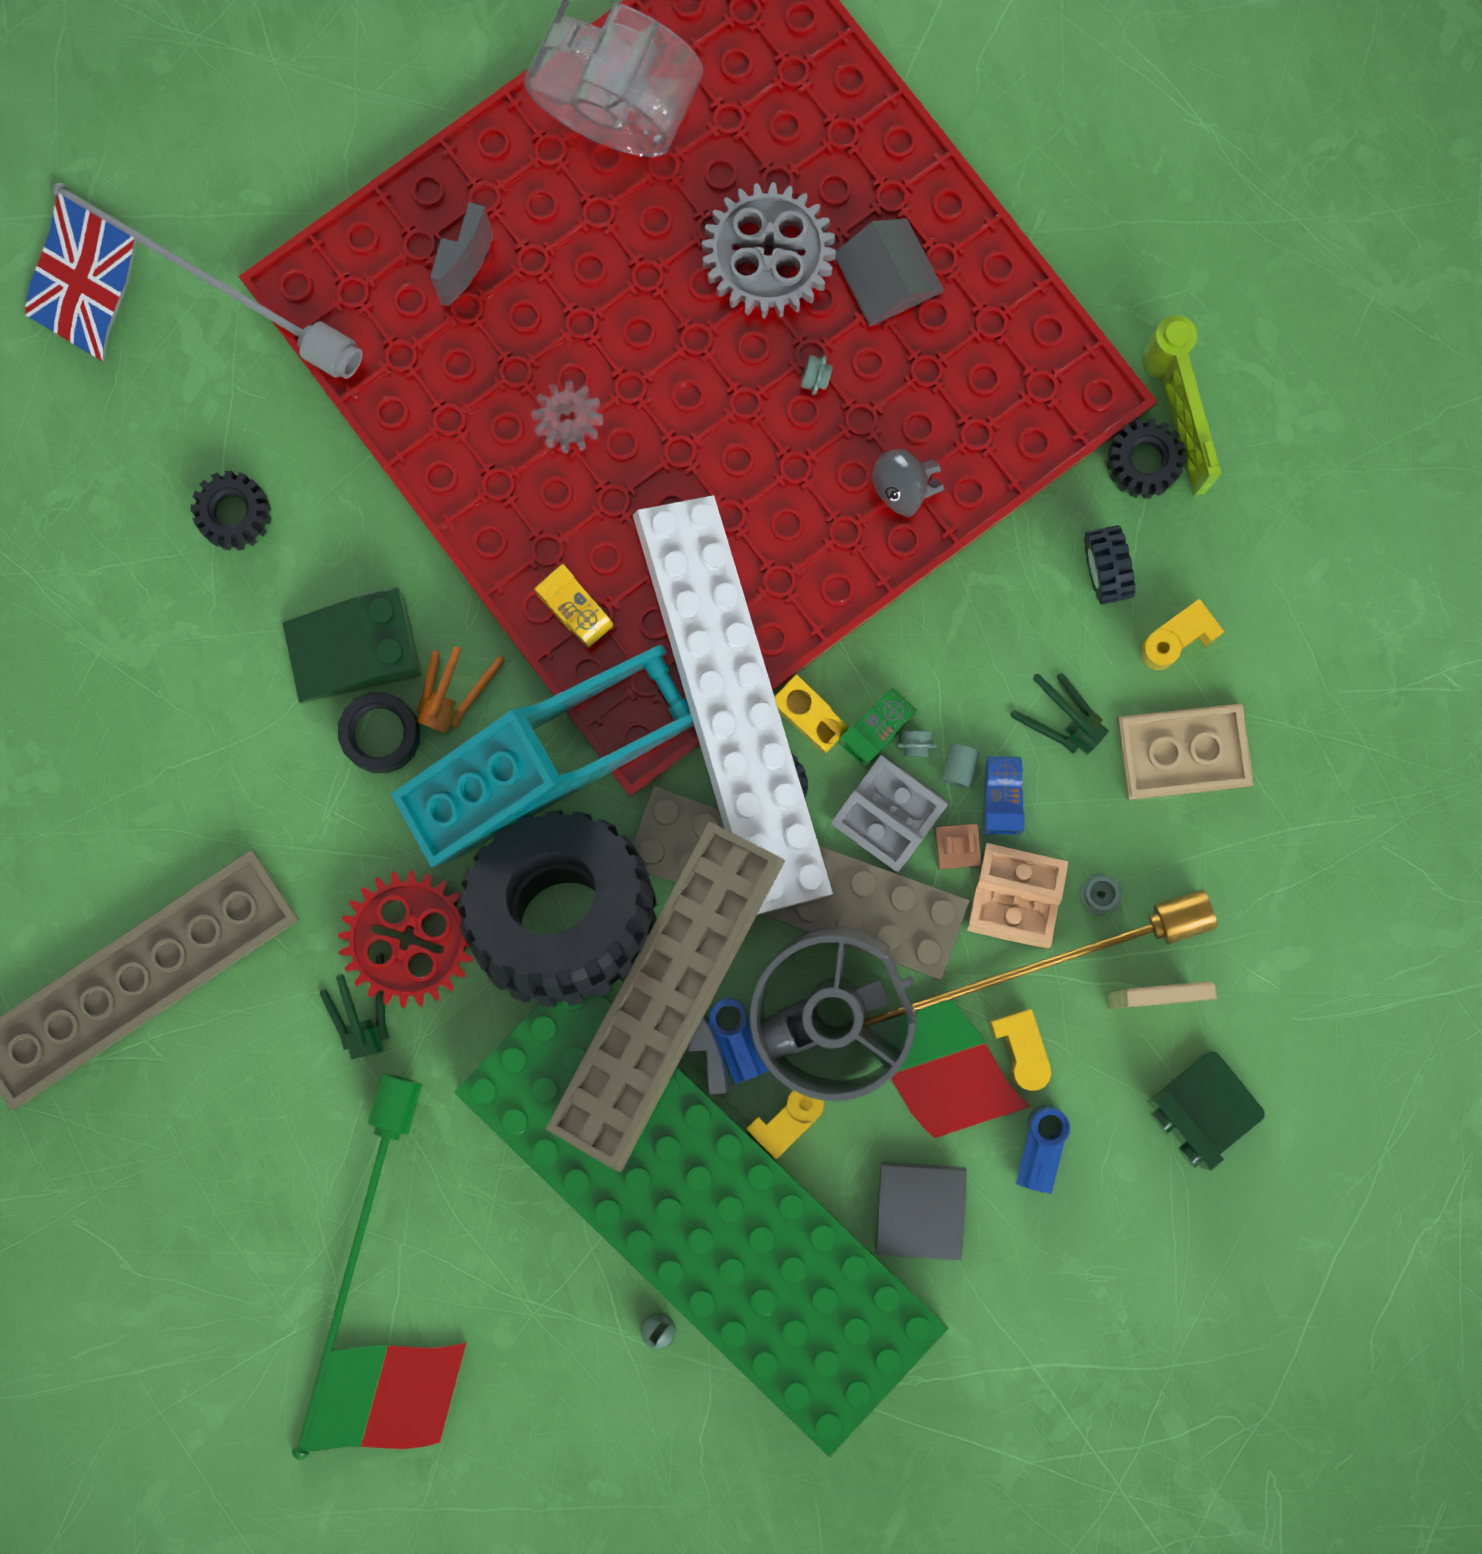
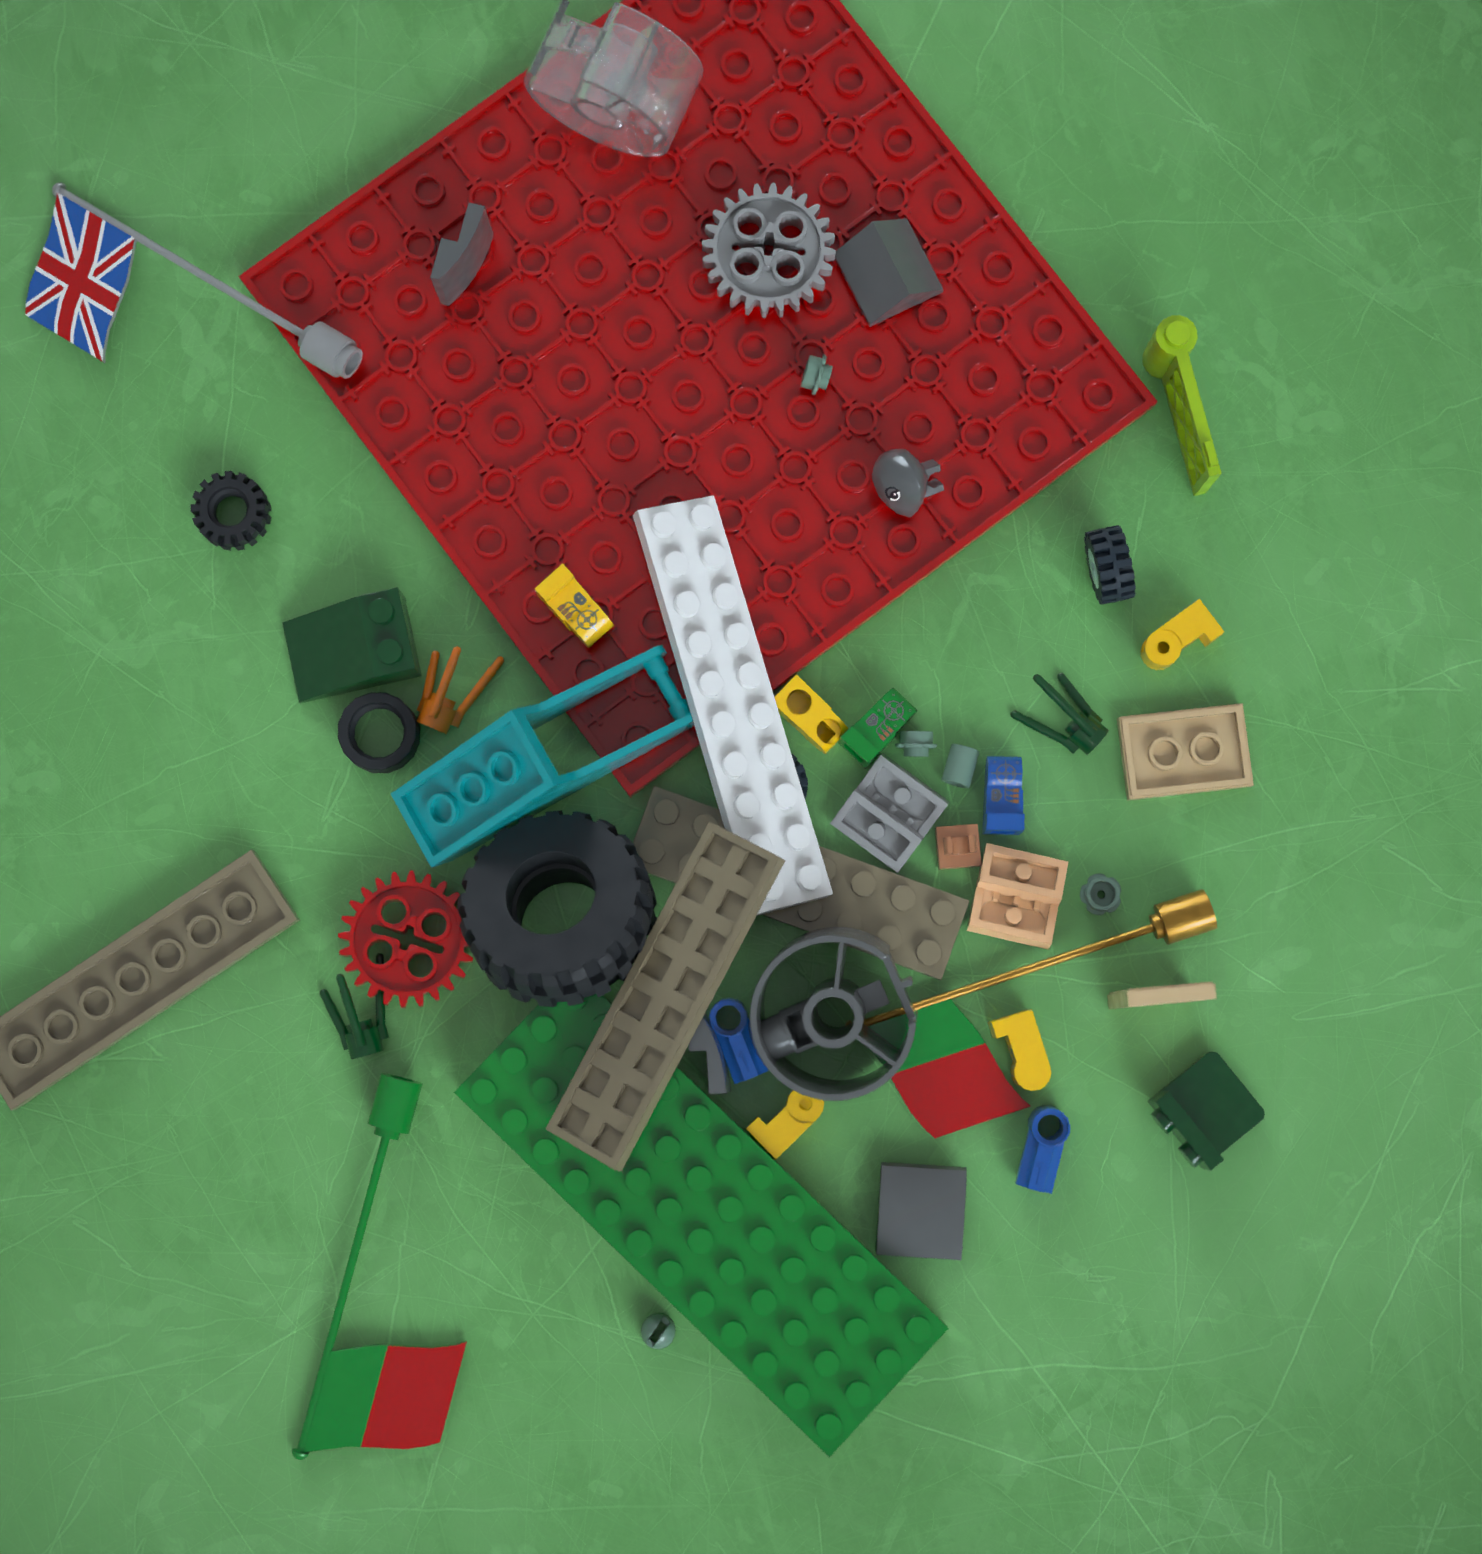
(565, 403): clear gear -> none
(1156, 436): black tyre -> none

